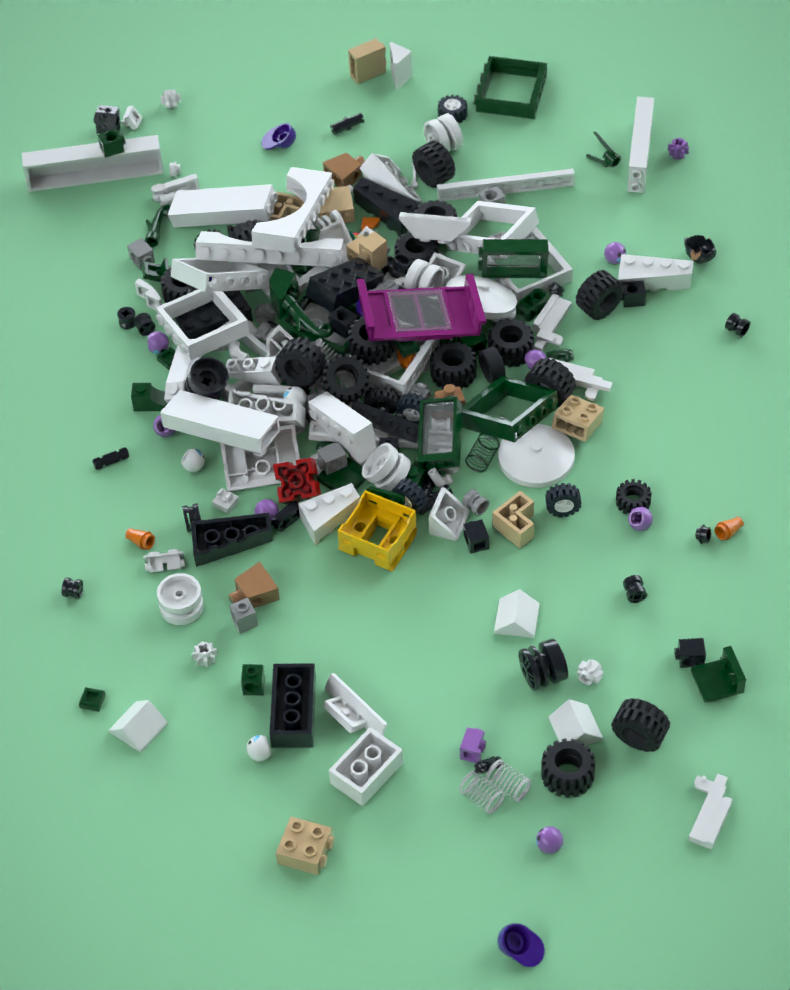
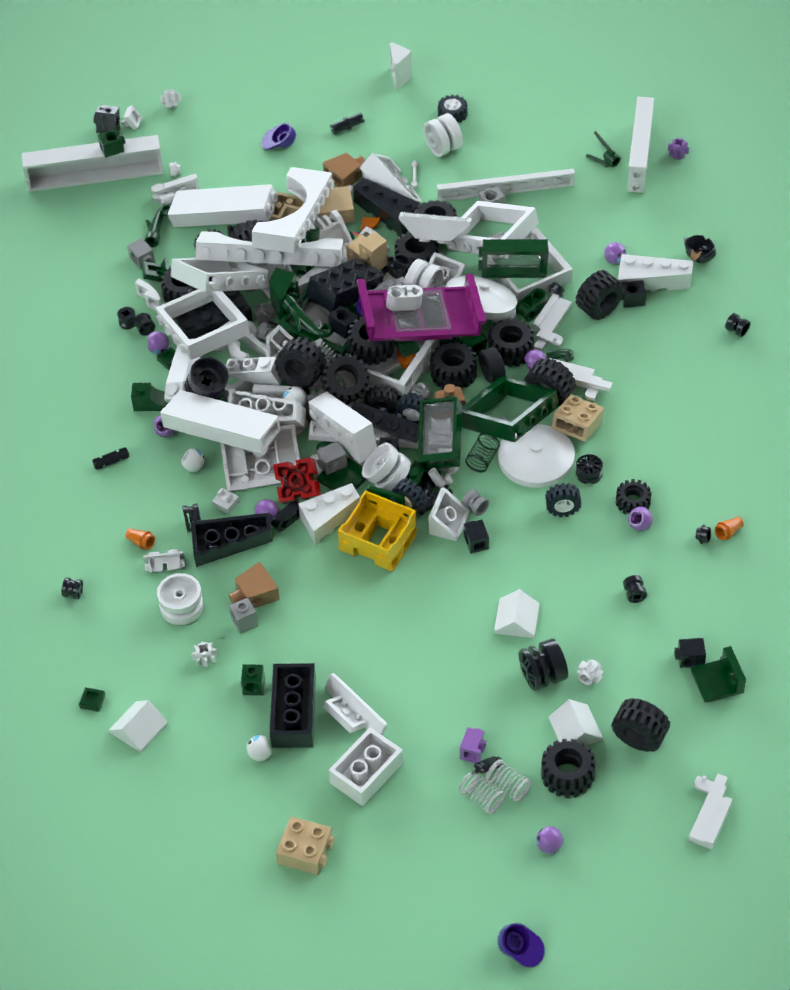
(367, 60): tan brick -> none
(404, 297): none -> white beam
(433, 164): black tyre -> none
(513, 67): dark green window -> none
(513, 519): tan brick -> none
(589, 469): none -> black wheel

